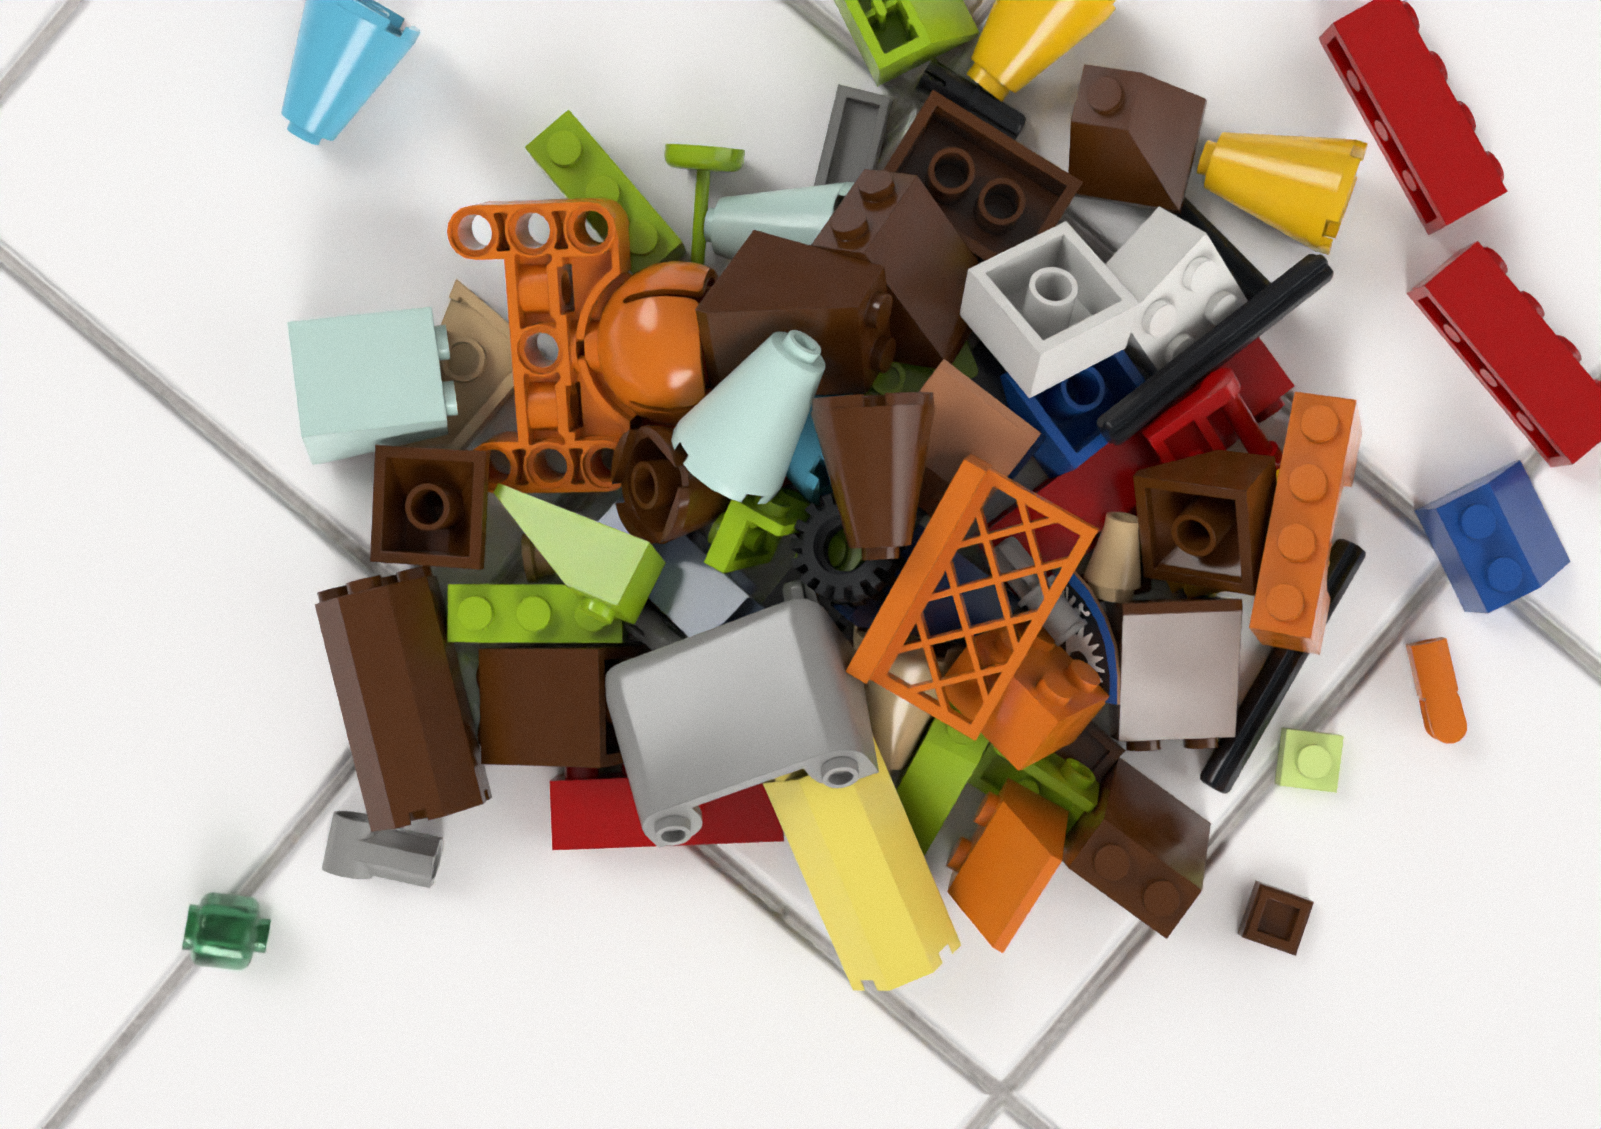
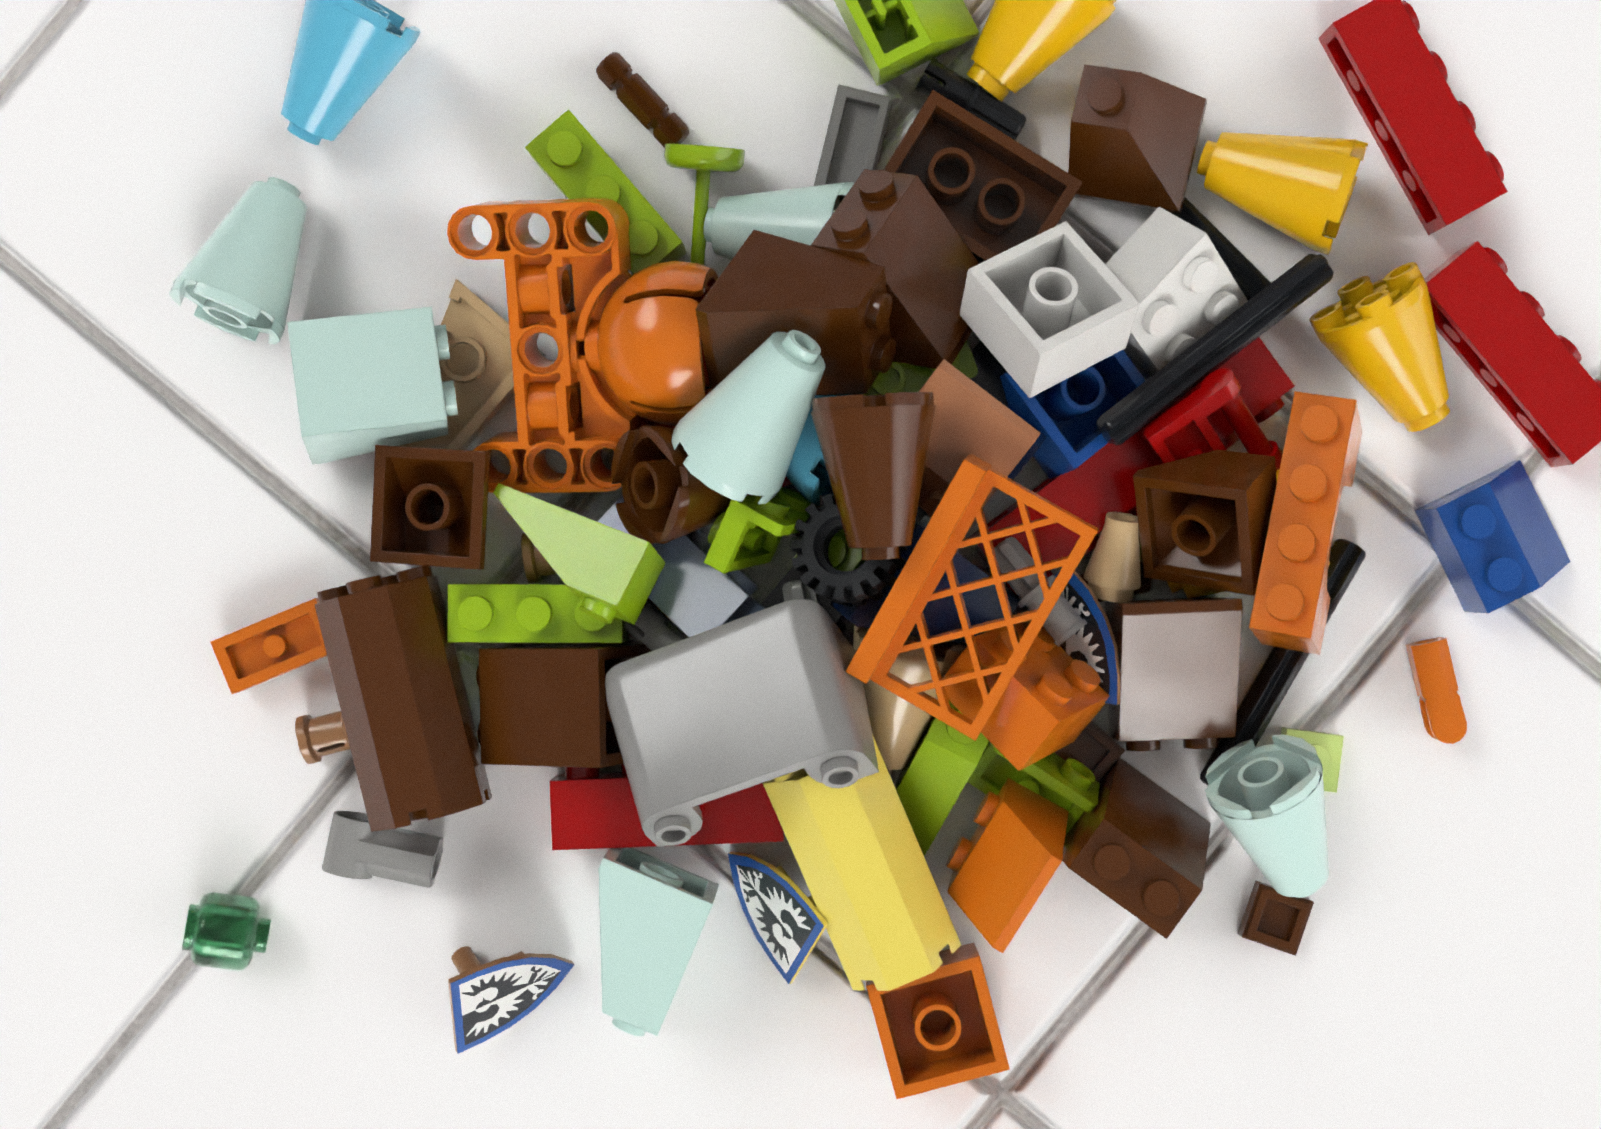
(248, 263): none -> light aqua cone
(270, 647): none -> orange plate
(321, 736): none -> medium nougat bush
(499, 993): none -> shield
(641, 100): none -> reddish brown axle
(647, 934): none -> light aqua slope
(777, 912): none -> shield
(939, 1026): none -> orange brick
(1275, 810): none -> light aqua cone
(1389, 344): none -> yellow cone

